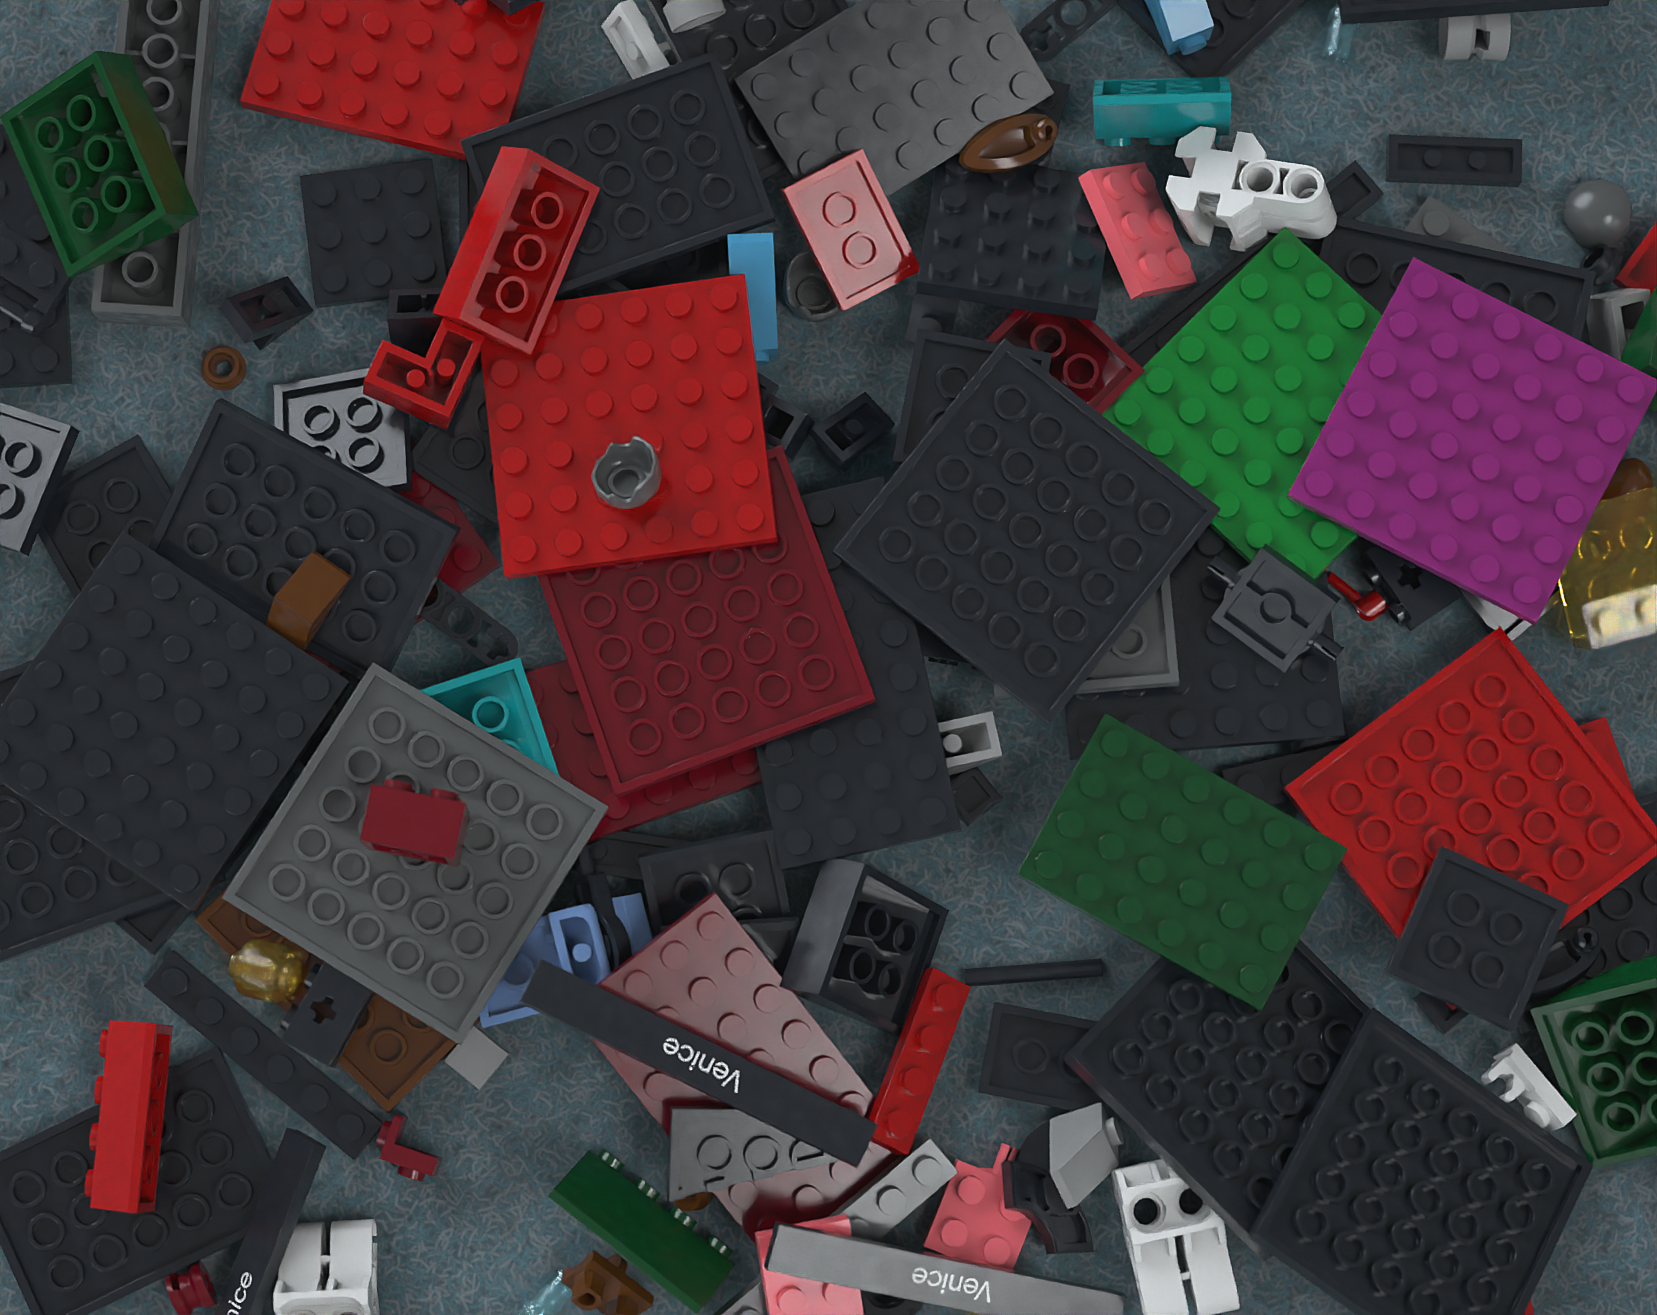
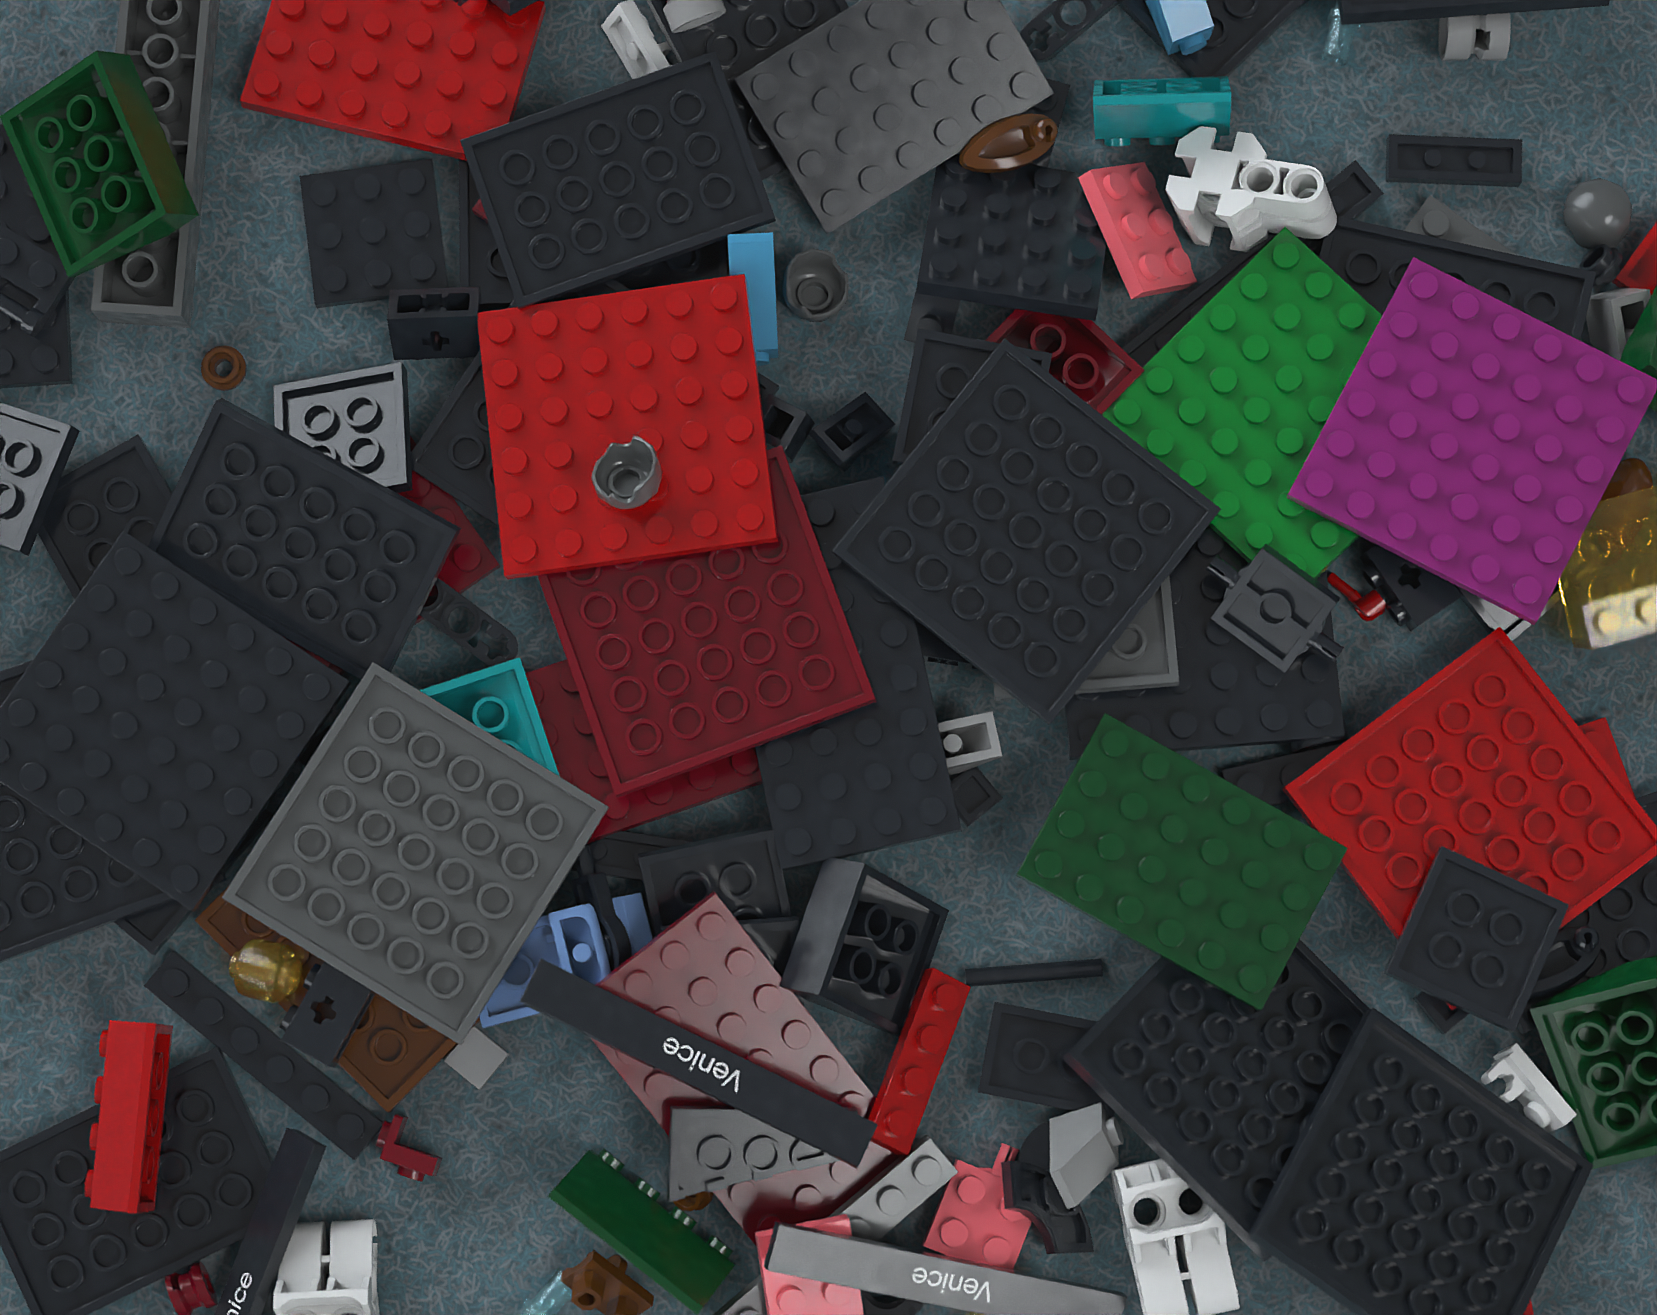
(266, 311): black slope -> none
(307, 600): reddish brown slope -> none
(415, 823): dark red brick -> none
(426, 385): red brick -> none
(516, 249): red slope -> none
(851, 230): plate -> none

